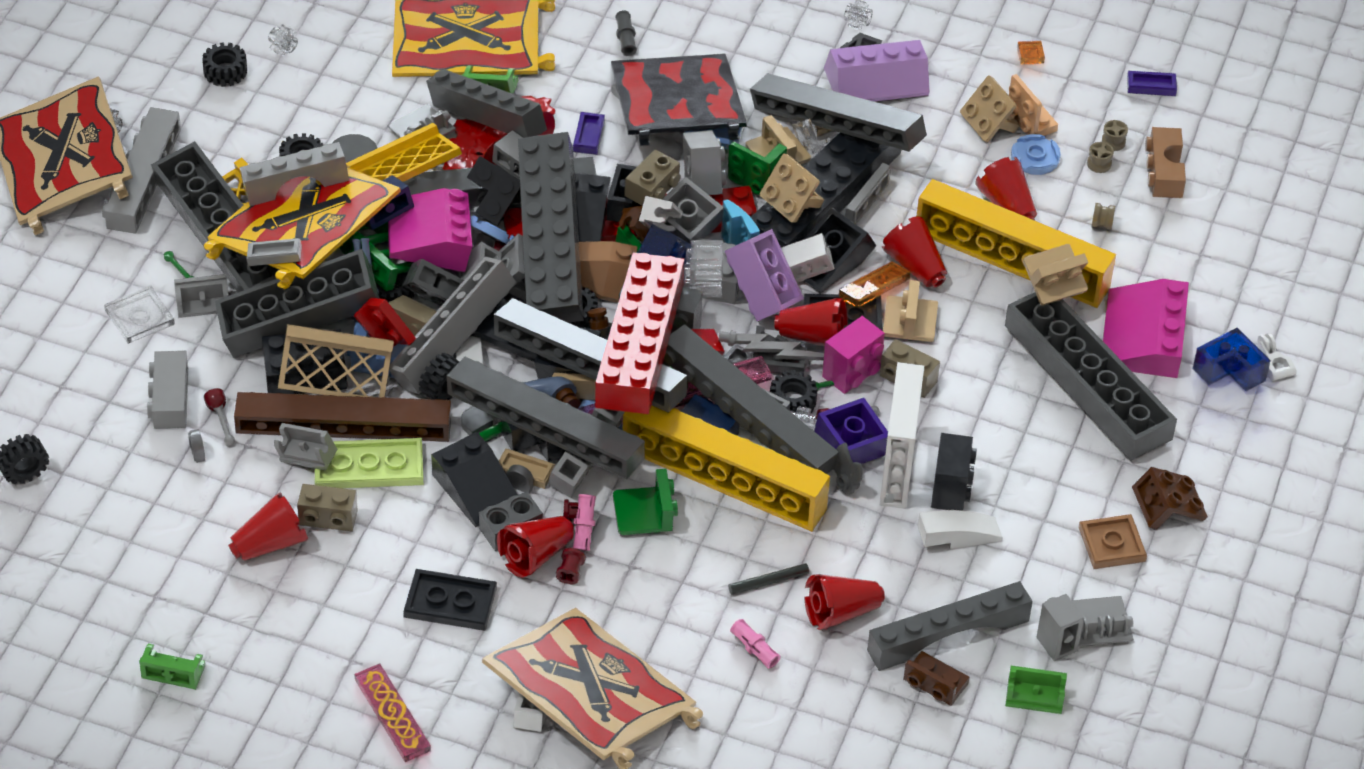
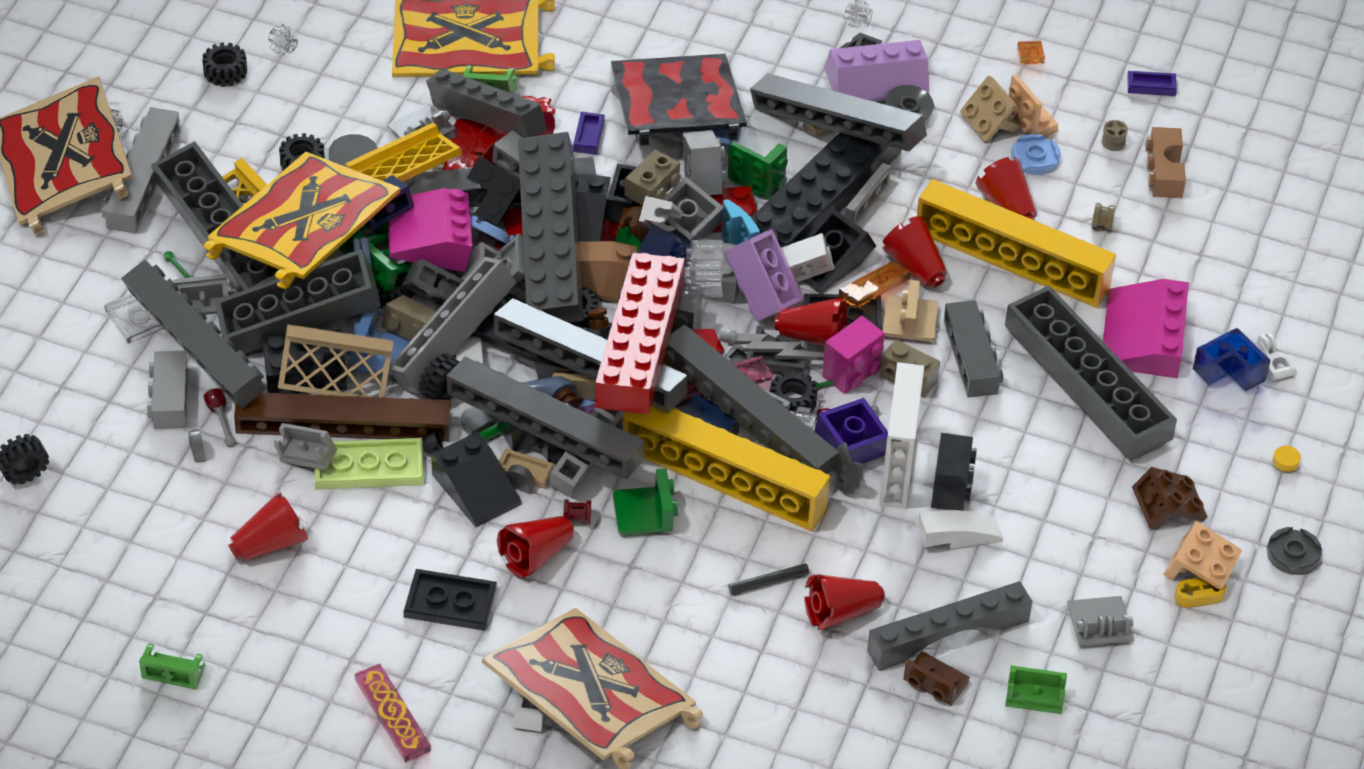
(194, 334): none -> dark grey brick
(265, 178): light grey arch -> none
(274, 252): light grey tile -> none
(327, 507): dark tan brick -> none
(383, 322): red bracket -> none
(432, 443): none -> black hinge
(514, 510): dark grey brick -> none
(569, 569): dark red bush -> none
(584, 522): bright pink pin -> none
(625, 33): dark grey pin -> none
(755, 643): bright pink pin -> none
(772, 135): tan bracket -> none
(791, 189): tan bracket -> none
(806, 134): clear bracket -> none
(911, 99): none -> dark grey dish
(972, 348): none -> dark grey brick
(1056, 273): tan bracket -> none
(1060, 627): light grey brick -> none
(1100, 157): dark tan wheel -> none
(1112, 541): medium nougat tile -> none
(1200, 593): none -> yellow beam
(1204, 555): none -> light nougat bracket
(1286, 458): none -> yellow tile
(1294, 551): none -> dark grey tile

